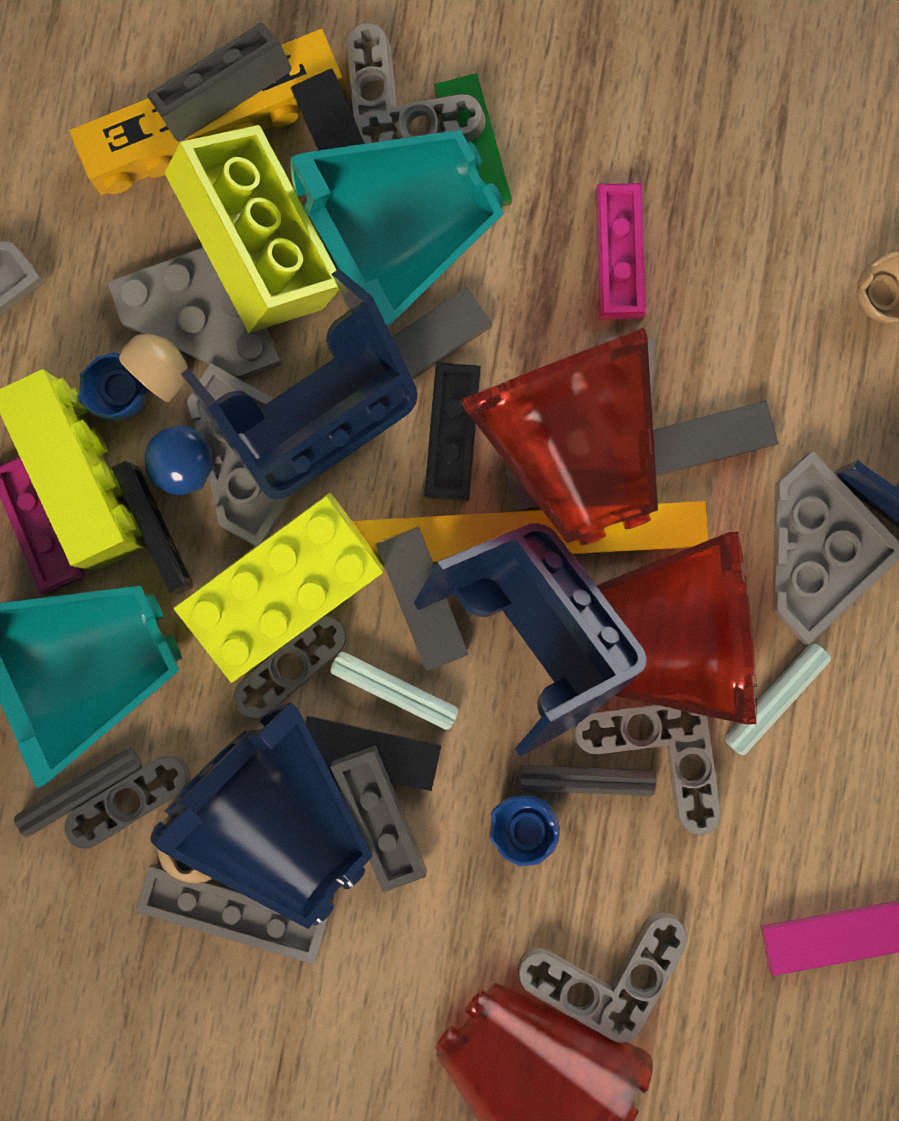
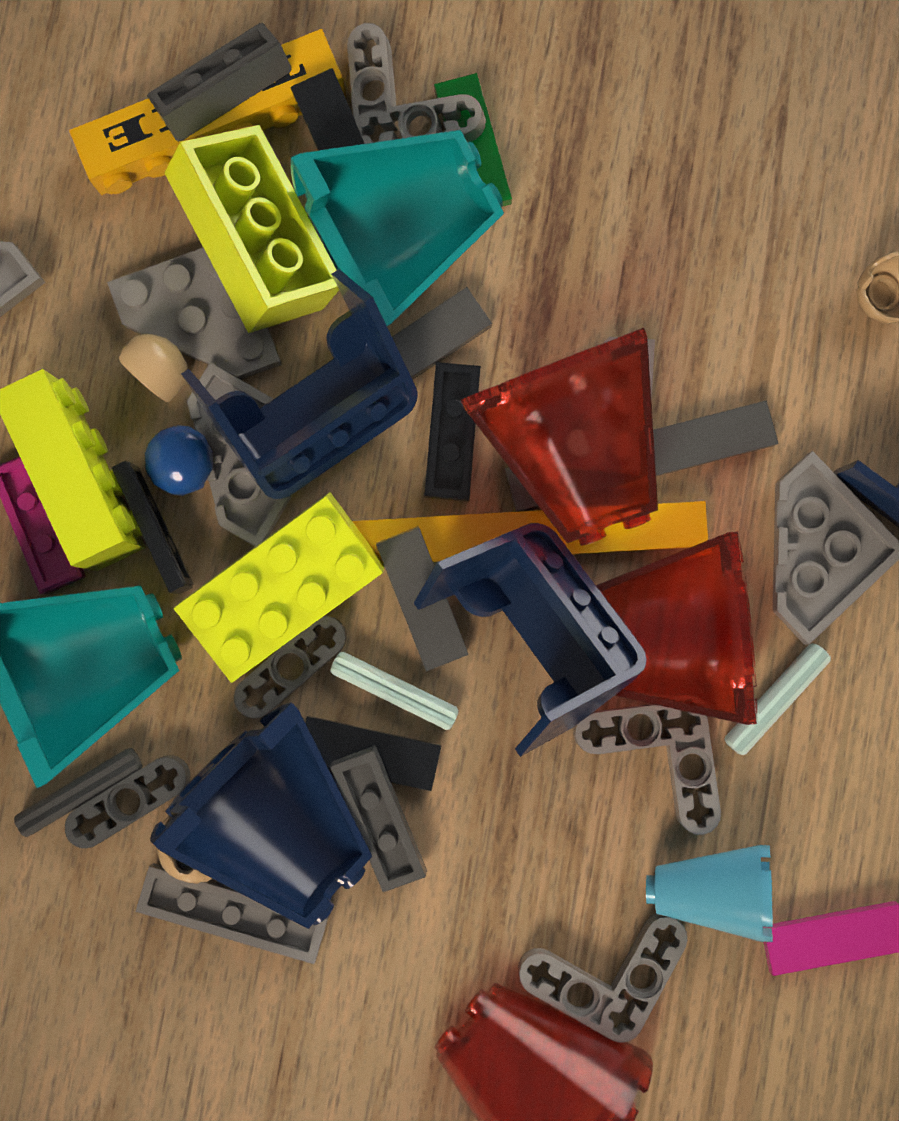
(111, 390): blue hair -> none
(524, 829): blue hair -> none
(587, 780): dark grey axle -> none
(620, 251): dark pink tile -> none
(718, 892): none -> medium azure cone

